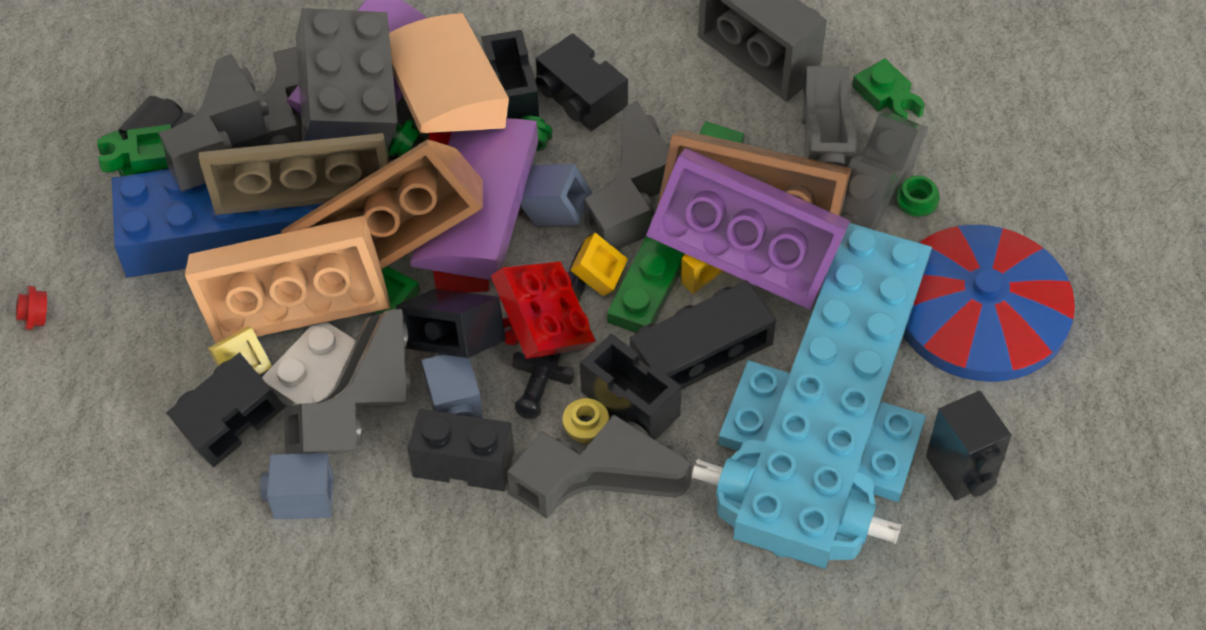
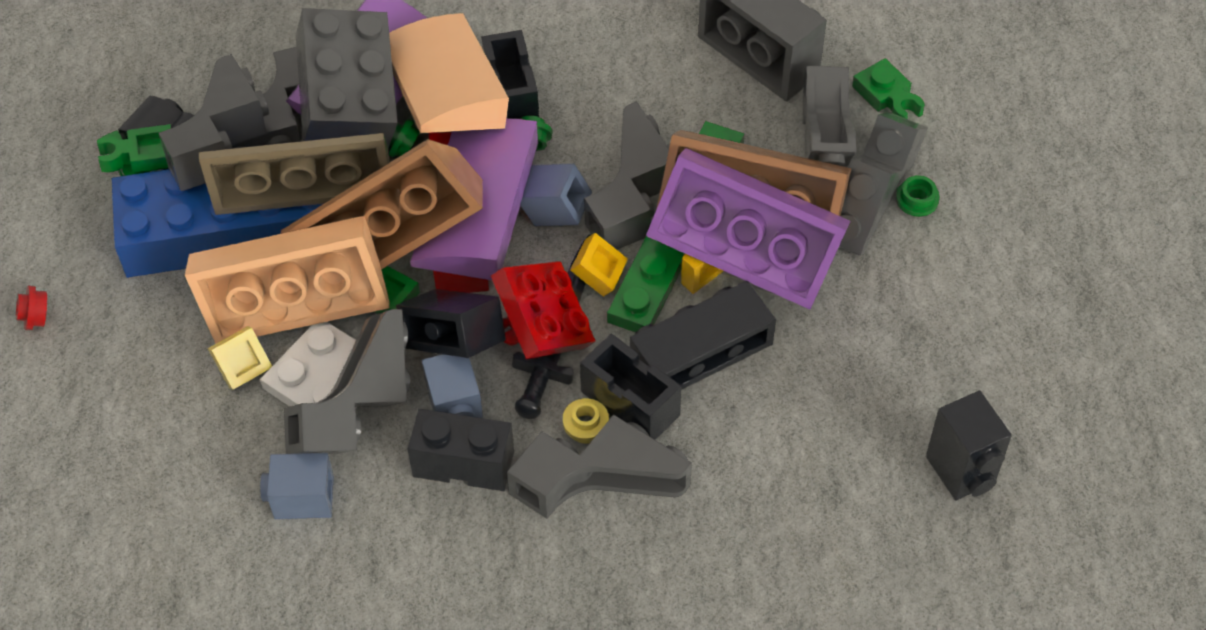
(225, 408): black brick -> none
(580, 84): black brick -> none
(820, 437): medium azure piece -> none
(989, 304): dish -> none

